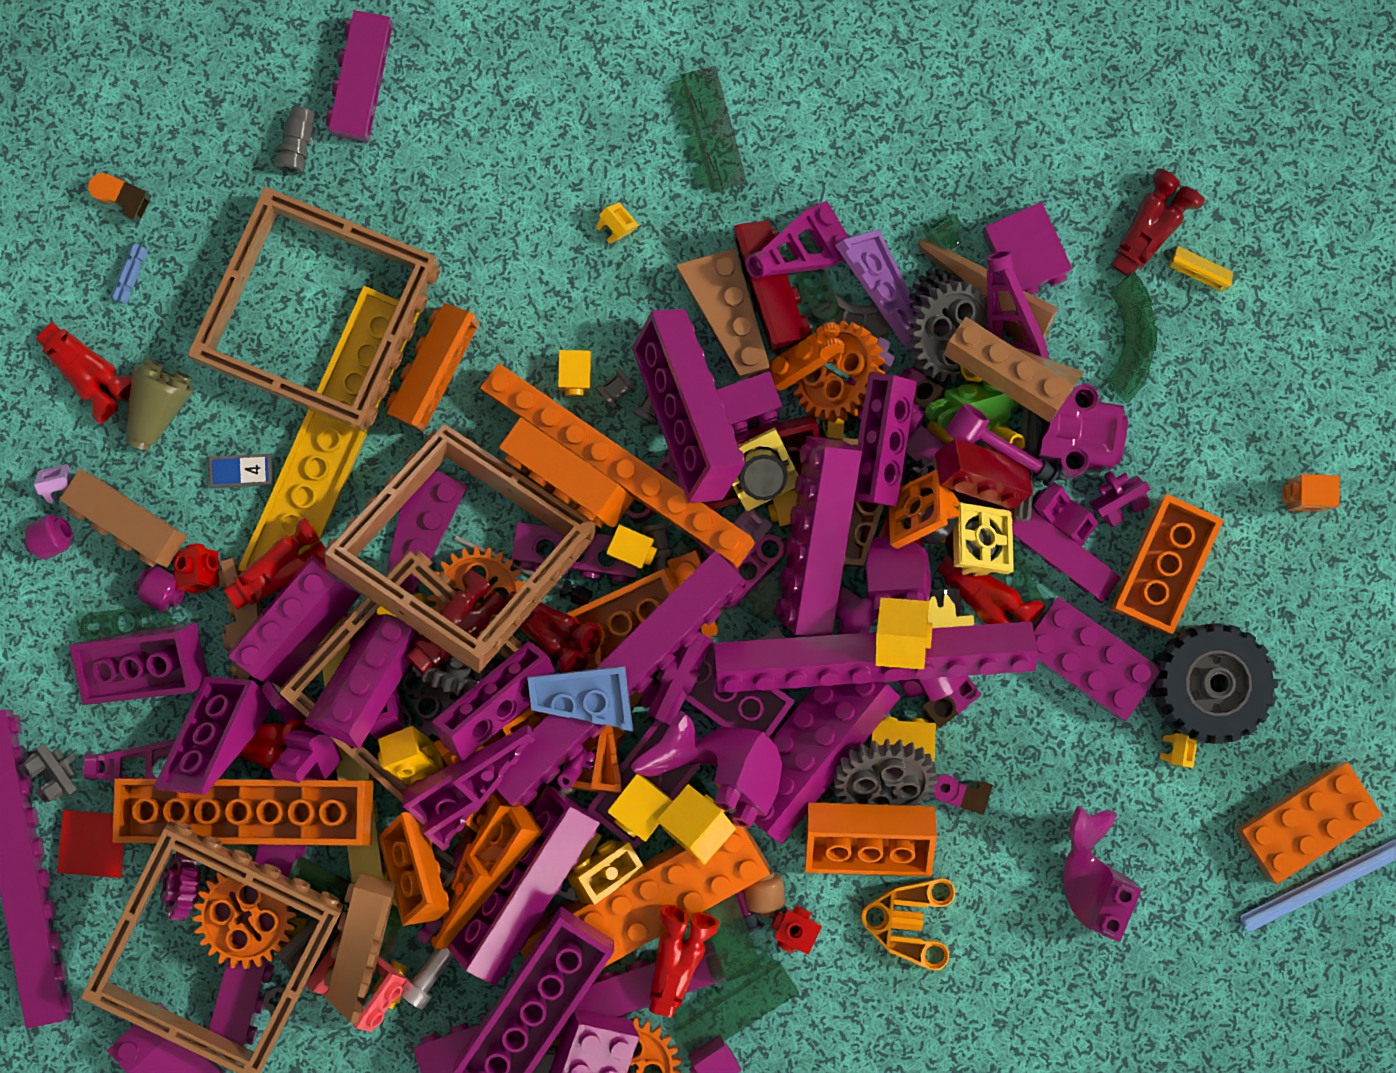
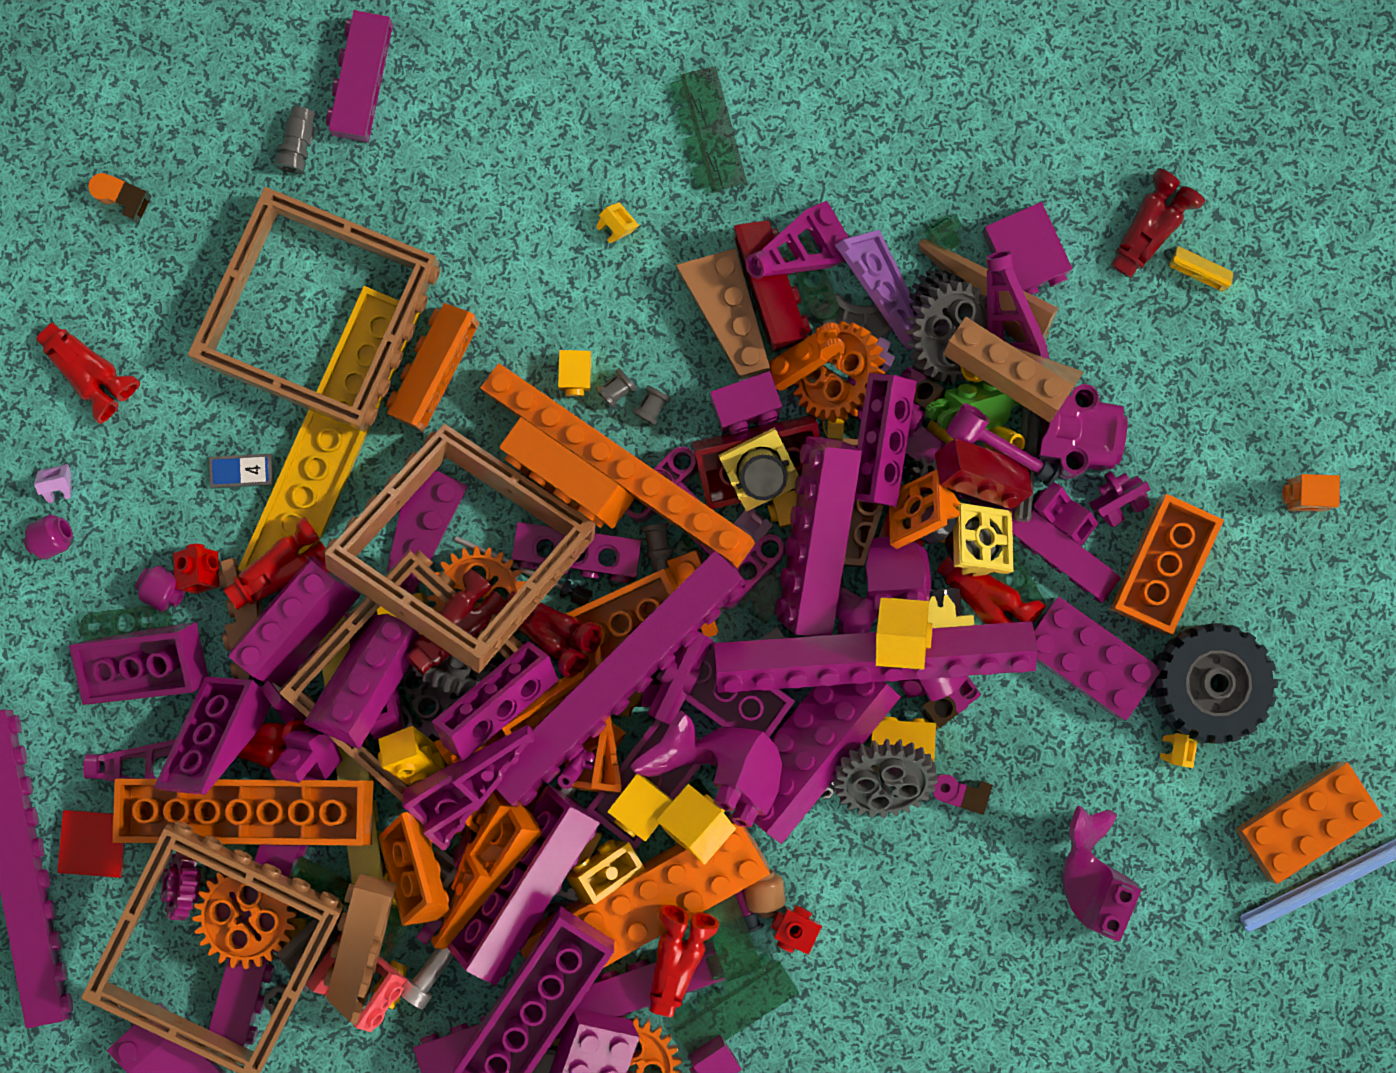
(55, 770): dark grey hips -> none
(123, 518): medium nougat brick -> none
(128, 273): medium blue axle -> none
(154, 402): olive cone -> none
(586, 695): medium blue wing -> none
(632, 548): yellow brick -> none
(687, 406): magenta brick -> none
(870, 839): orange brick -> none
(911, 894): light orange connector -> none
(1139, 337): clear green tile -> none

